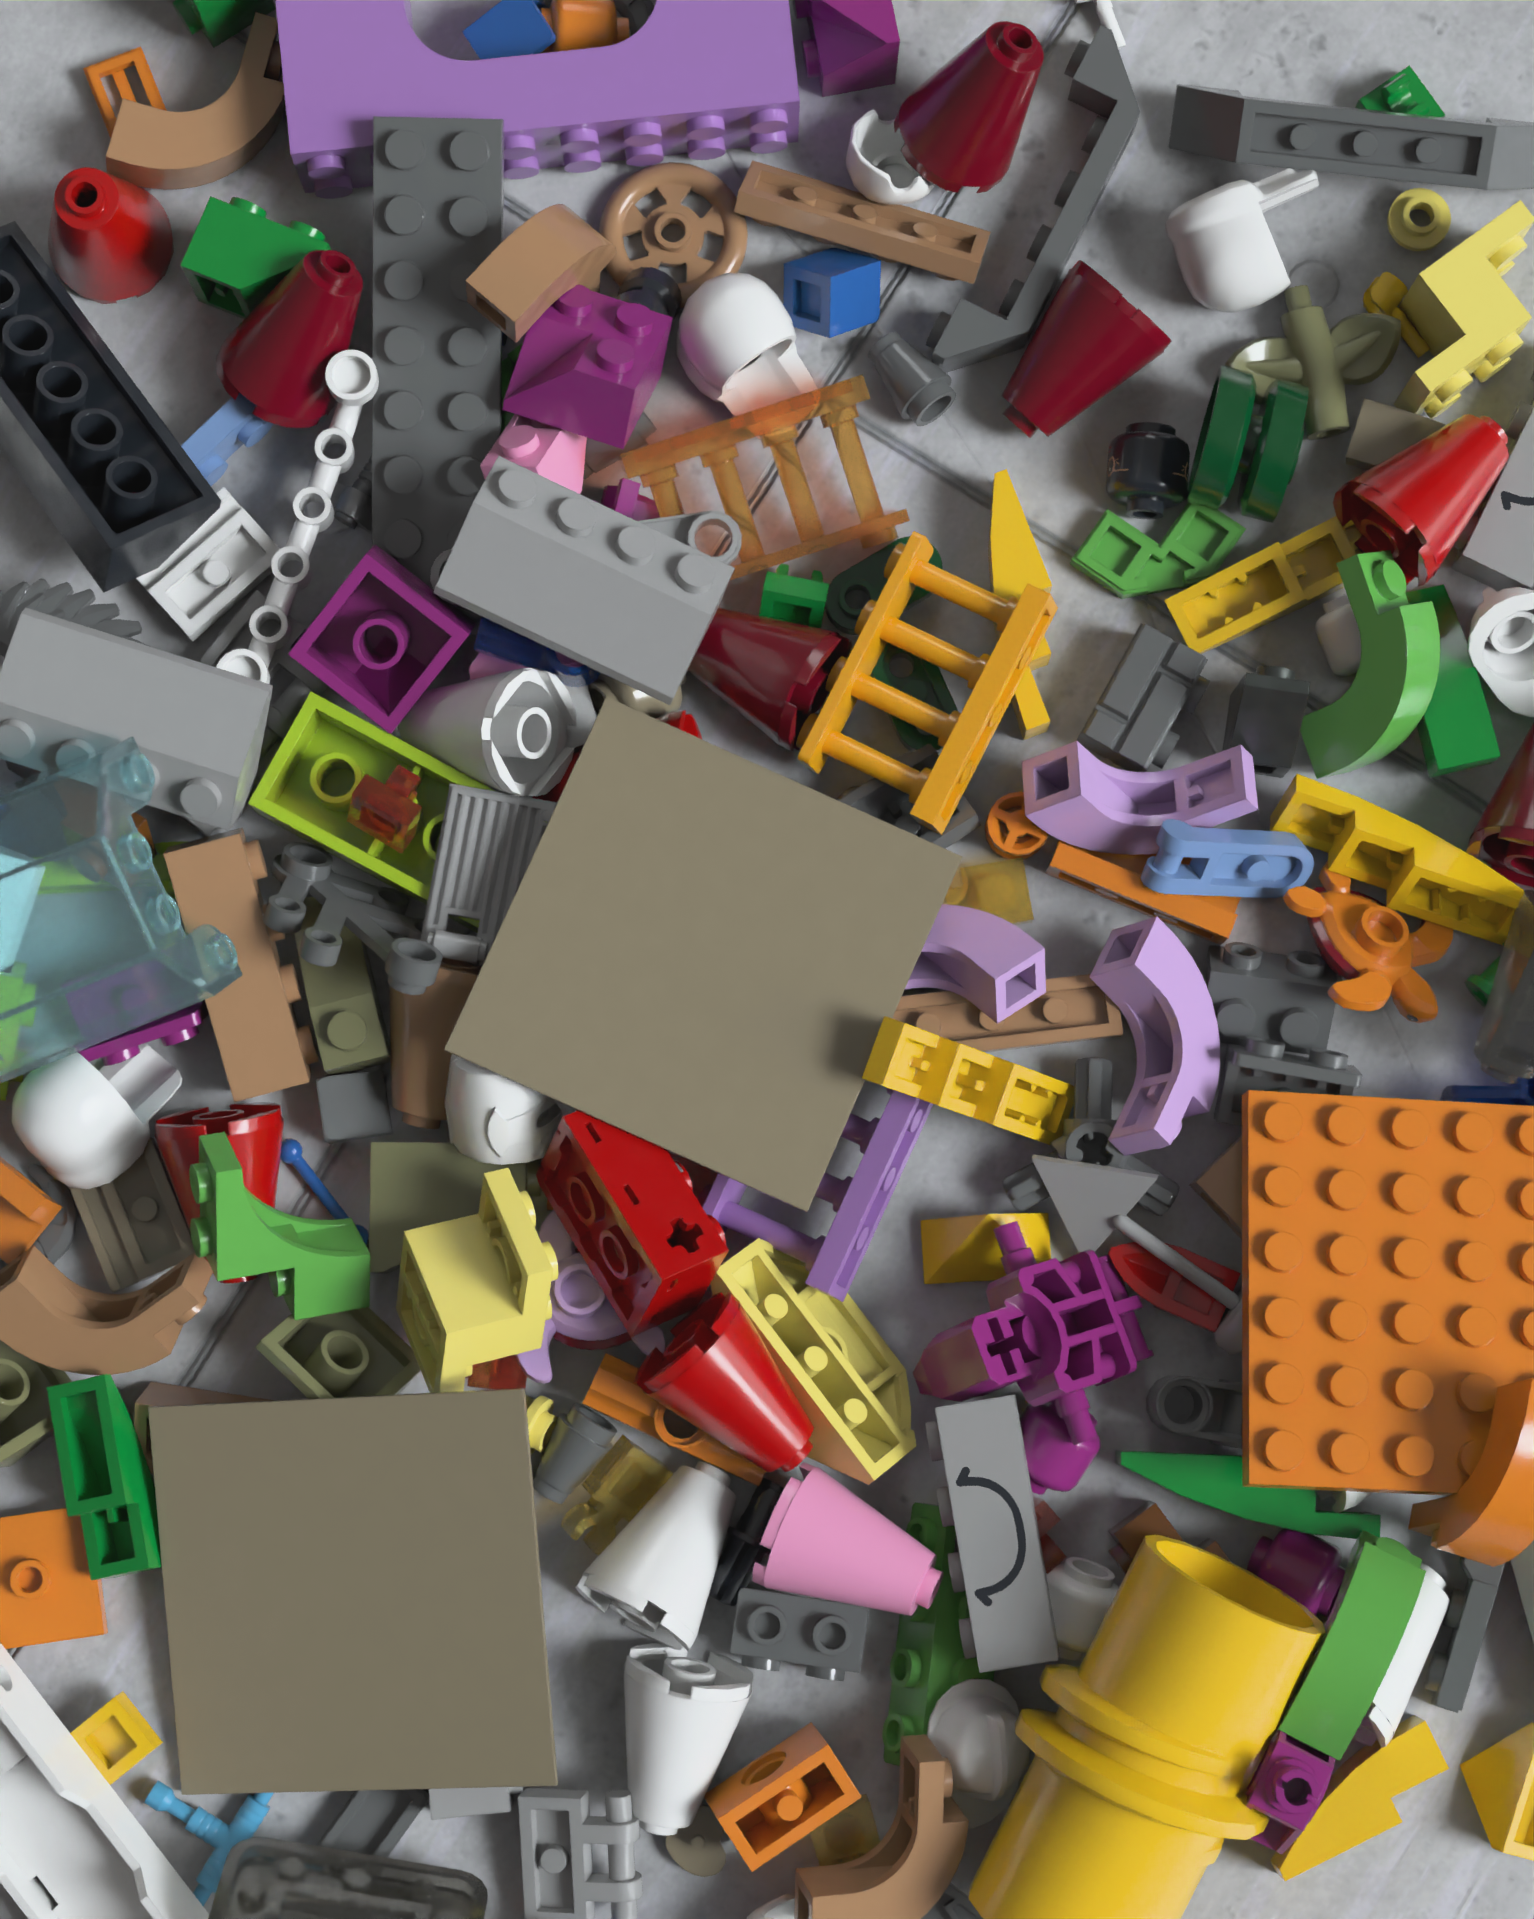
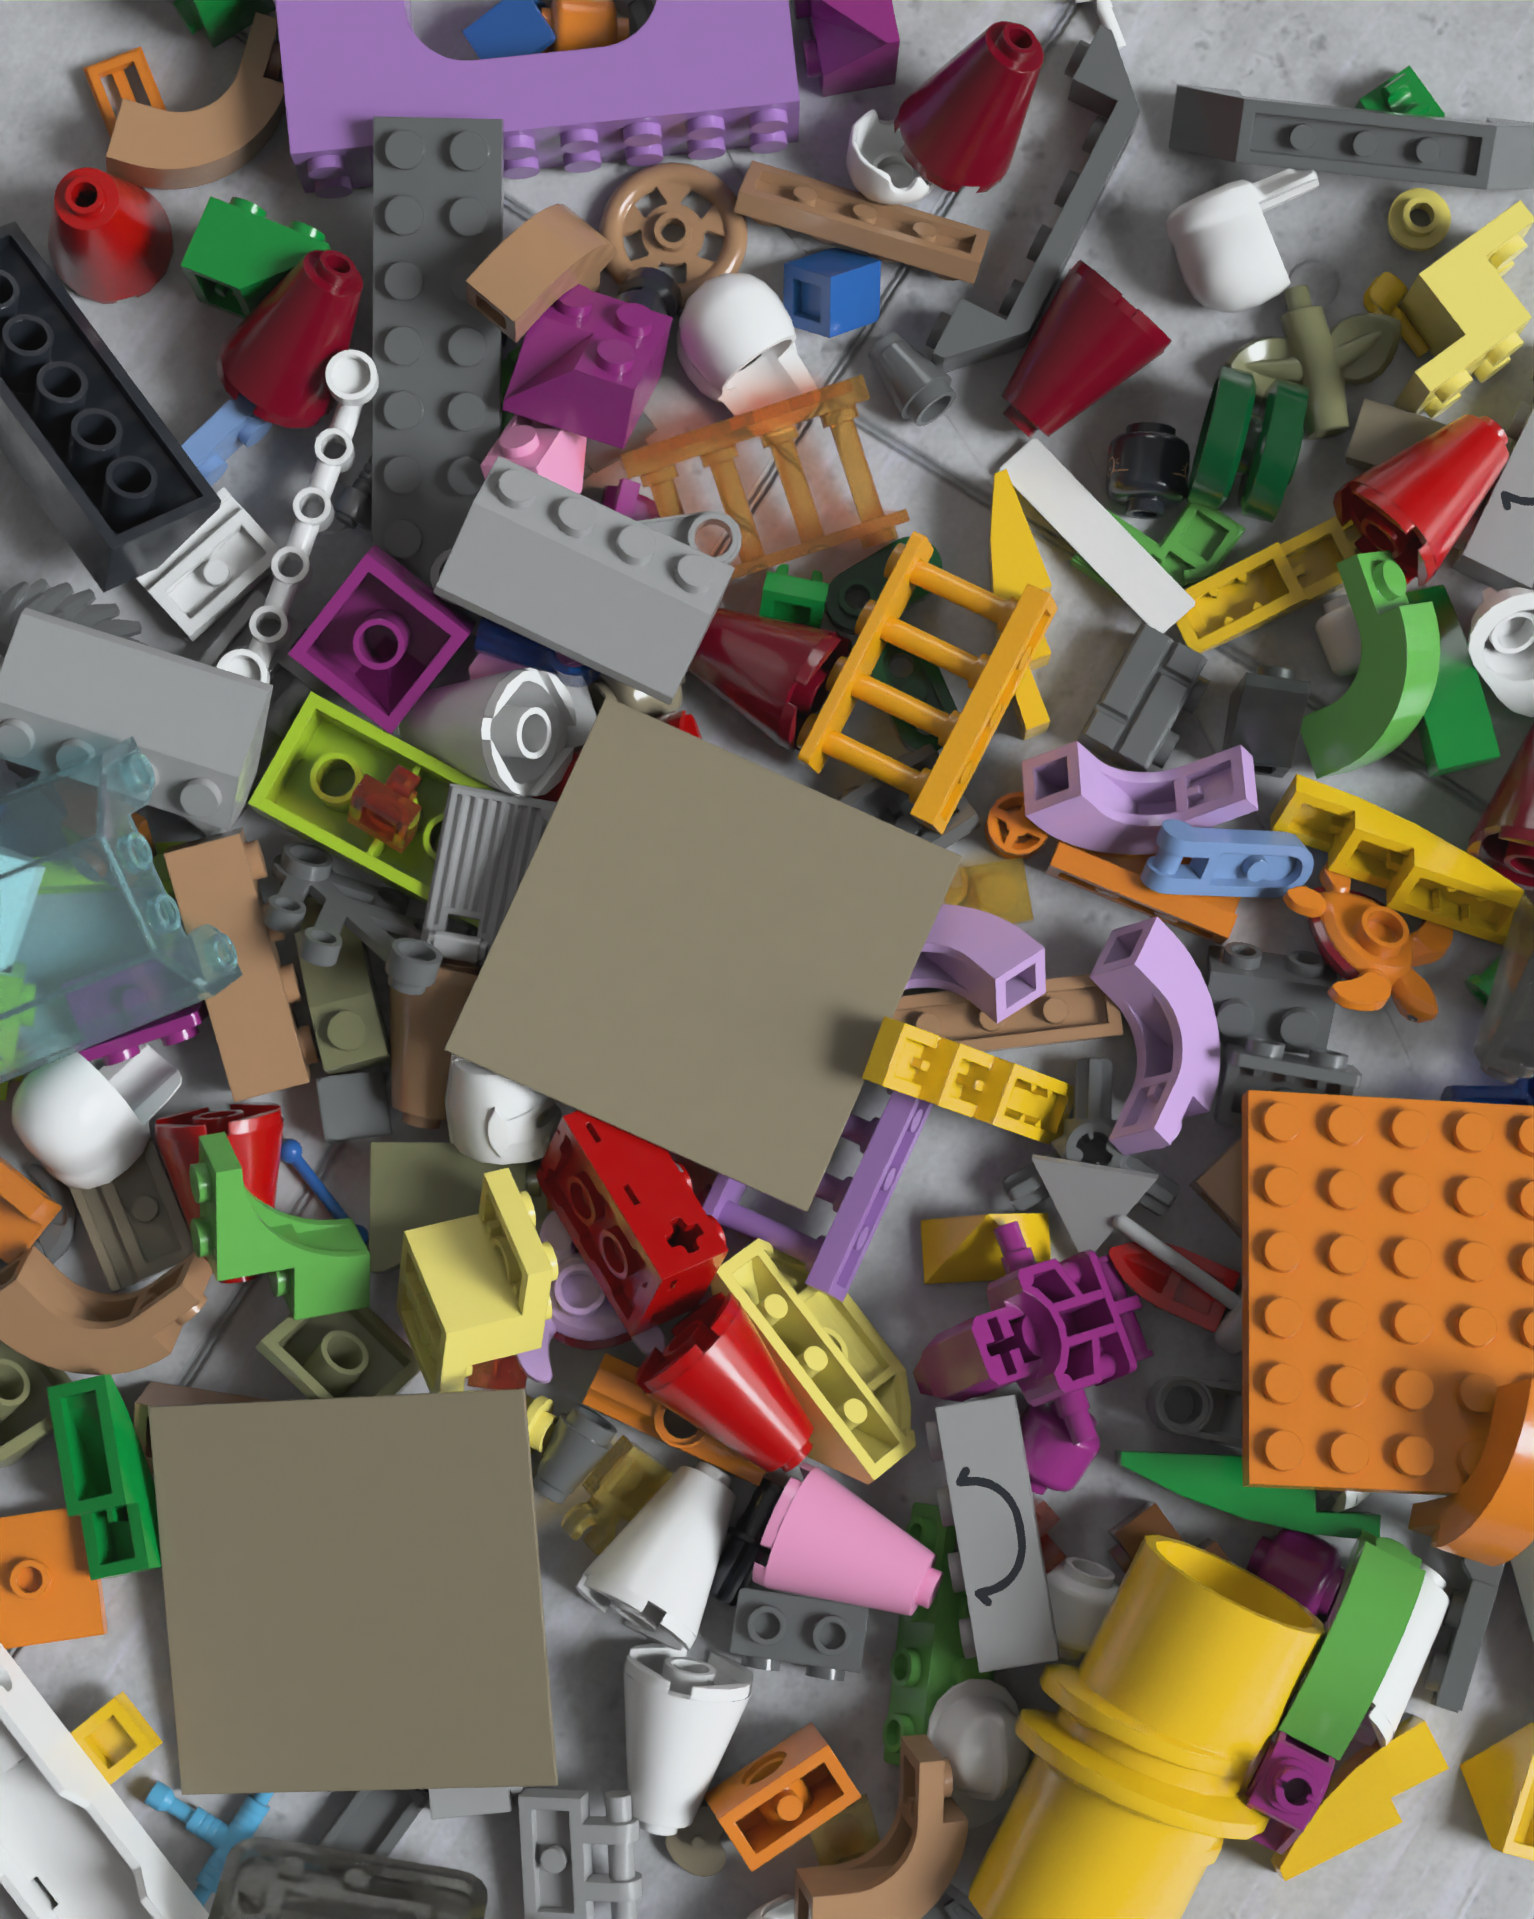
(1097, 536): none -> white sticker

